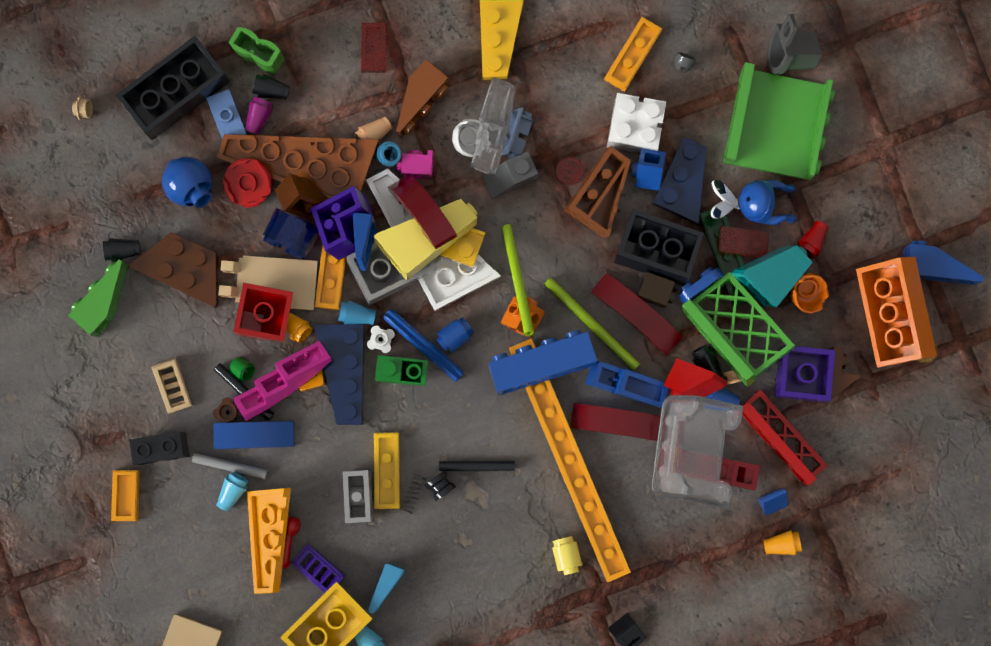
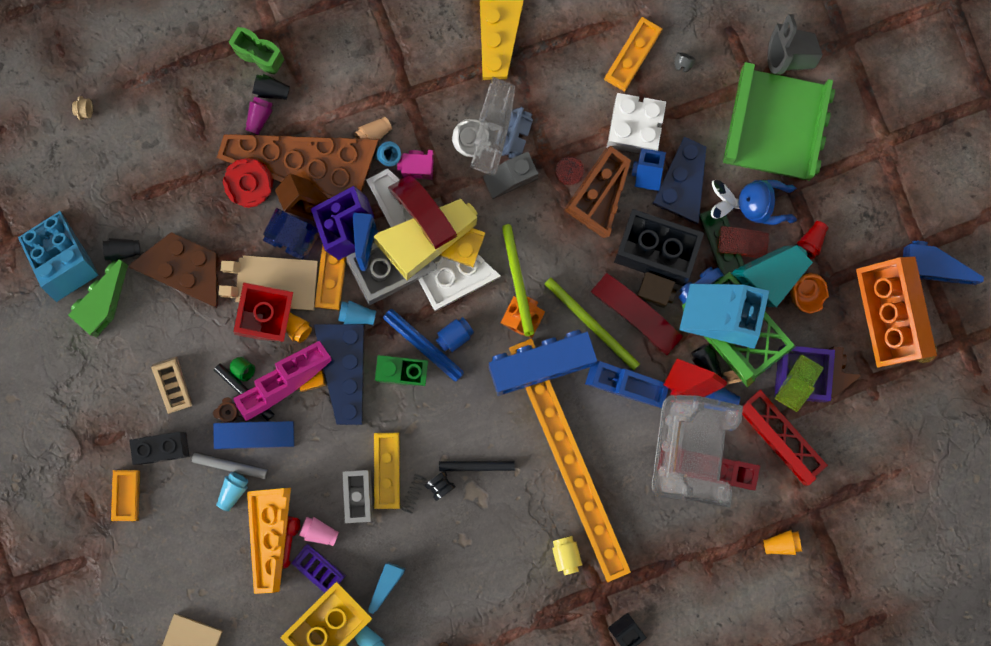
(57, 257): none -> dark azure slope
(173, 88): black brick -> none
(187, 182): blue brick -> none
(226, 113): medium blue plate -> none
(317, 531): none -> bright pink cone
(373, 47): clear red tile -> none
(387, 336): white plate -> none
(422, 90): dark orange slope -> none
(615, 421): dark red slope -> none
(725, 312): none -> dark azure slope
(773, 501): blue slope -> none
(799, 383): none -> clear neon green slope

